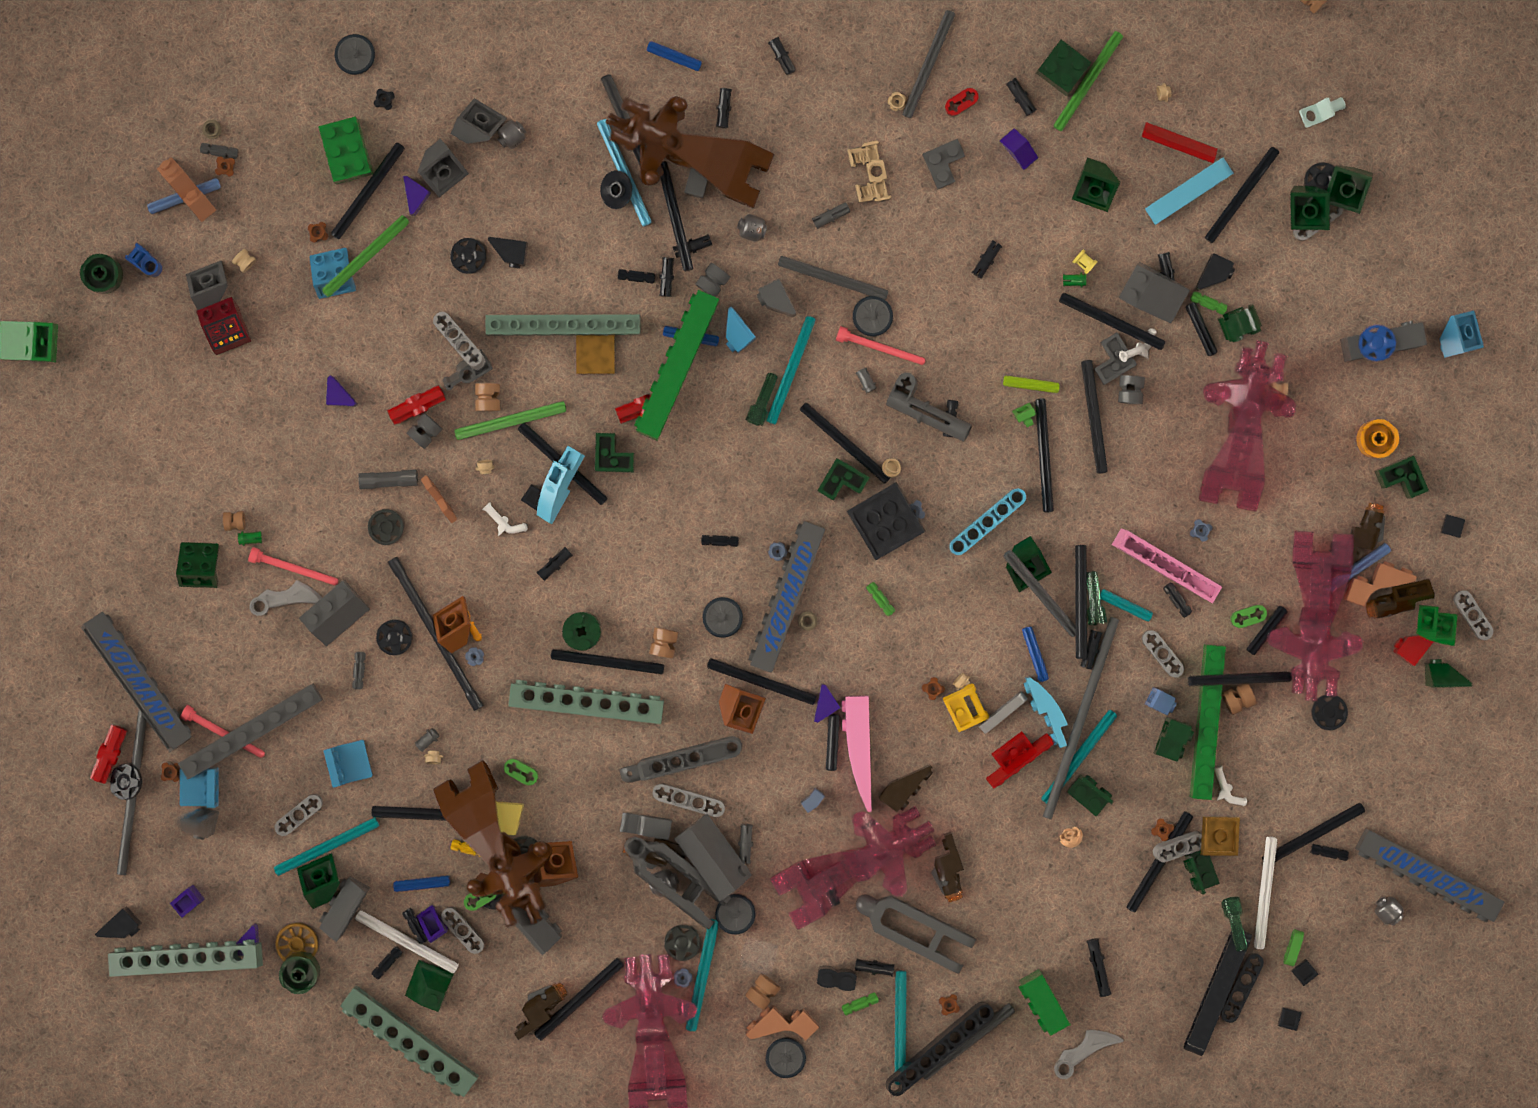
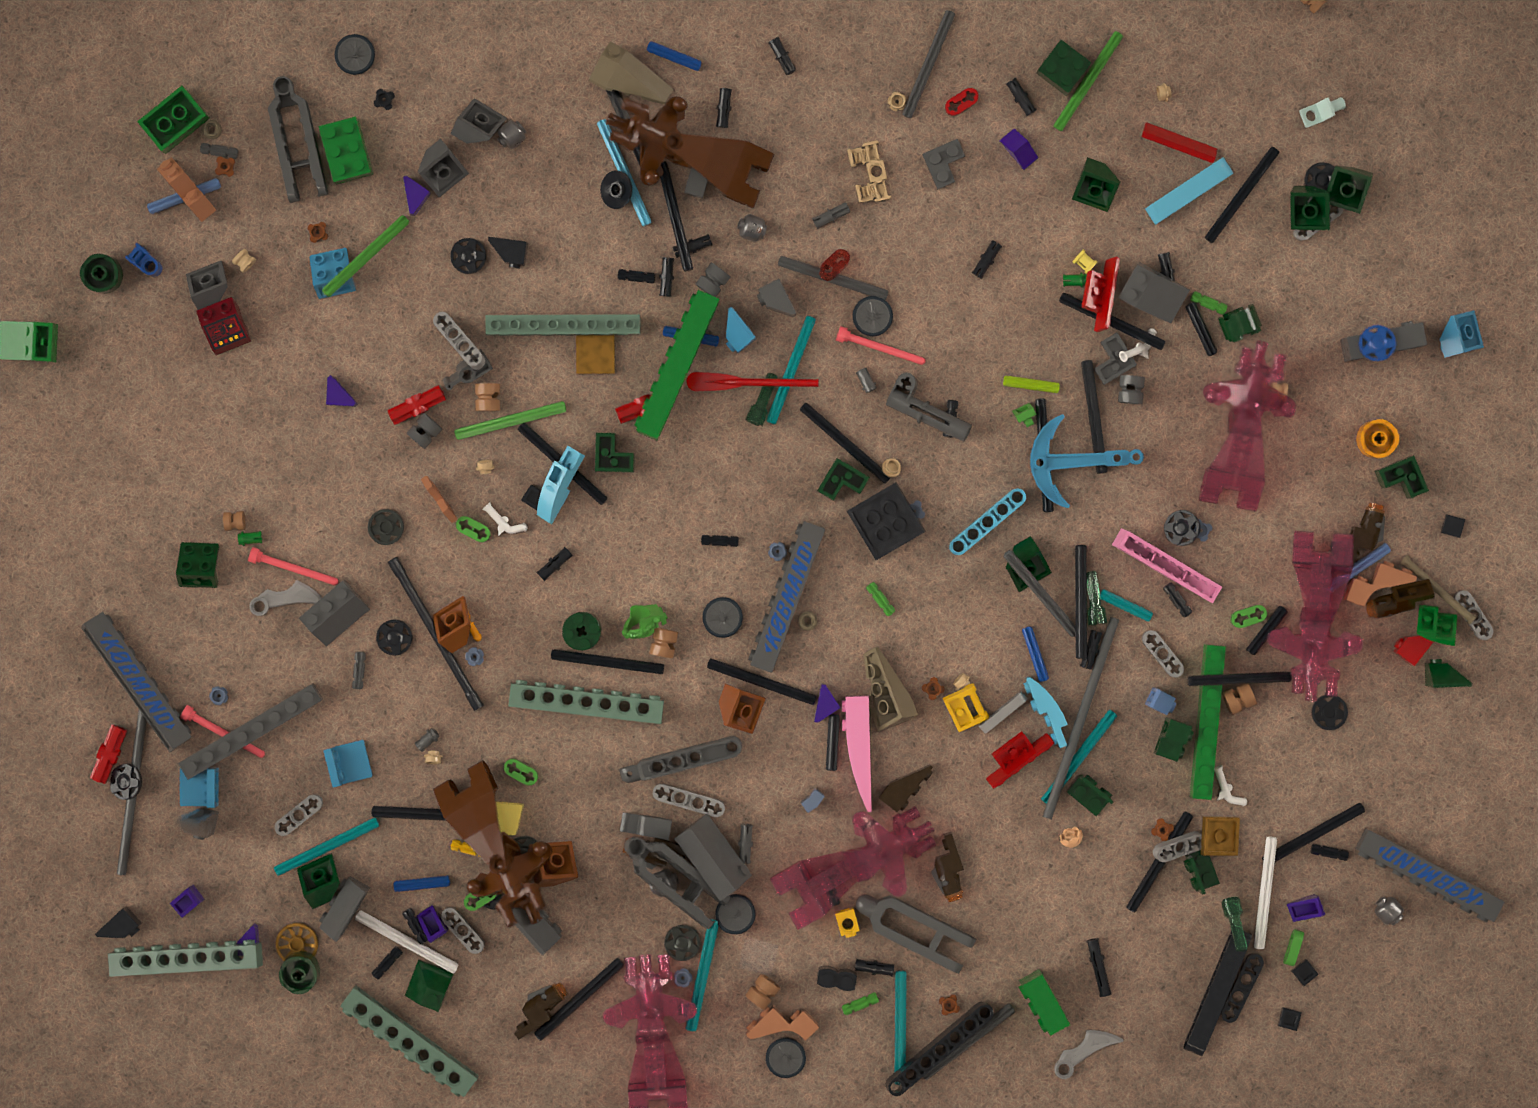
(173, 119): none -> green brick
(175, 771): dark orange plate -> none
(218, 700): none -> sand blue plate
(286, 97): none -> dark grey piece
(367, 191): black axle -> none
(388, 479): dark grey axle -> none
(470, 533): none -> bright green beam
(625, 73): none -> dark tan wedge
(647, 618): none -> bright green piece
(715, 381): none -> red piece
(837, 267): none -> clear red beam
(844, 914): none -> yellow brick
(890, 698): none -> dark tan wedge
(1062, 461): none -> dark azure piece
(1100, 293): none -> red bracket
(1182, 528): none -> black wheel
(1215, 272): black slope -> none
(1306, 908): none -> dark purple slope
(1439, 590): none -> dark tan bar

